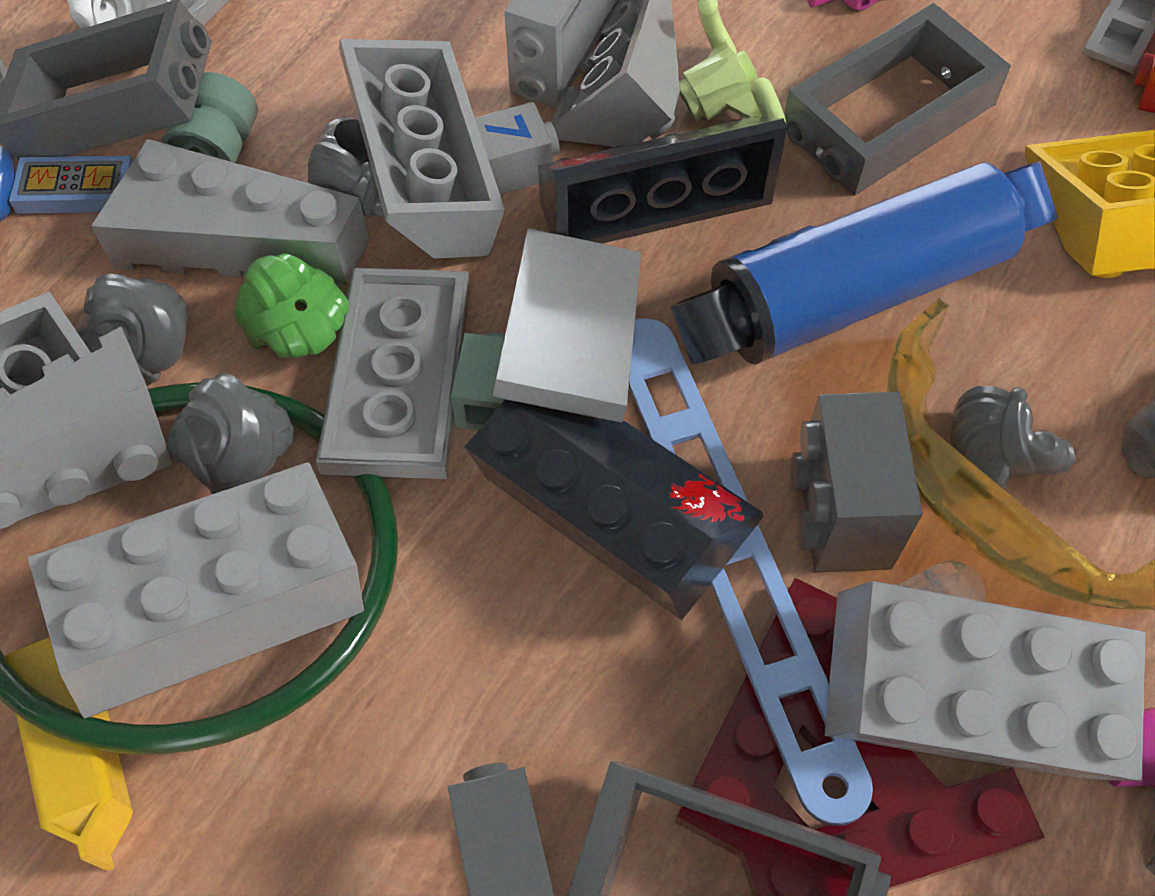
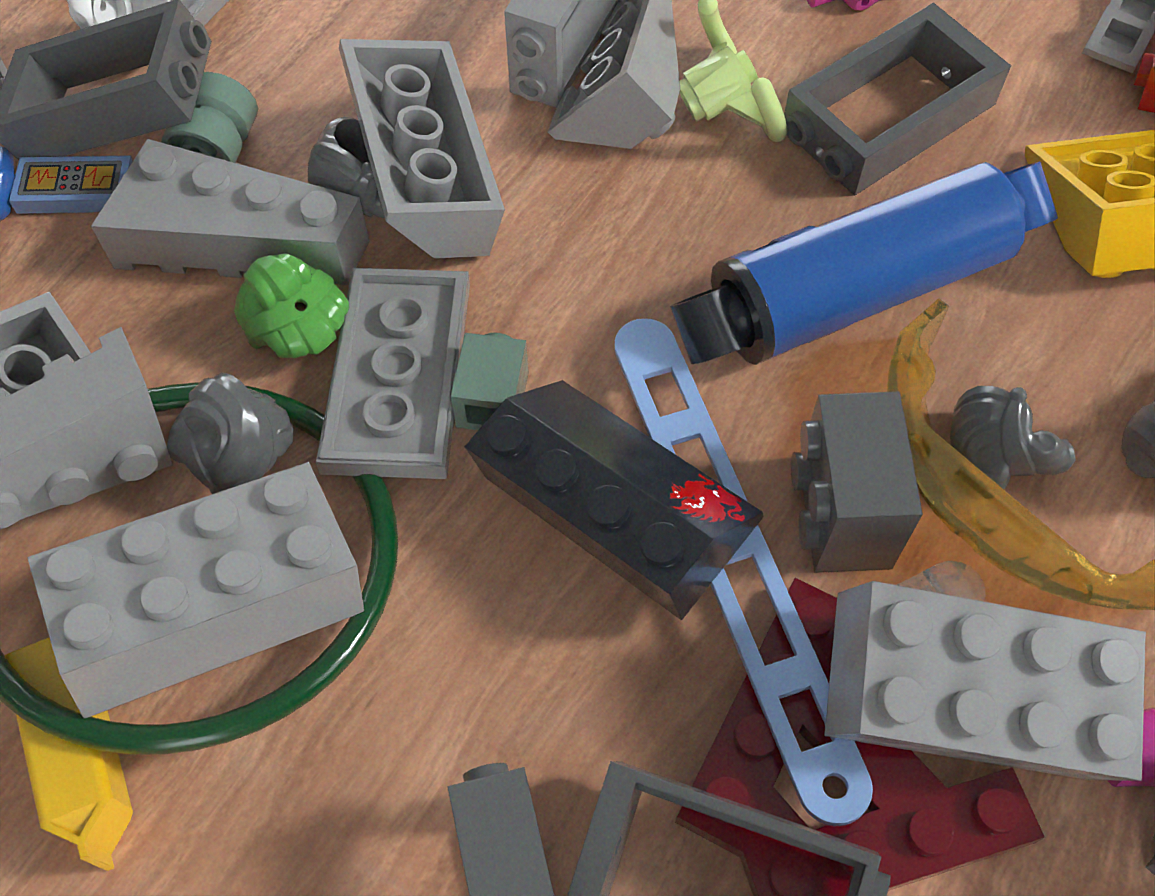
(147, 311): dark grey hair -> none
(516, 145): light grey brick -> none
(571, 327): light grey tile -> none
(663, 181): black slope -> none

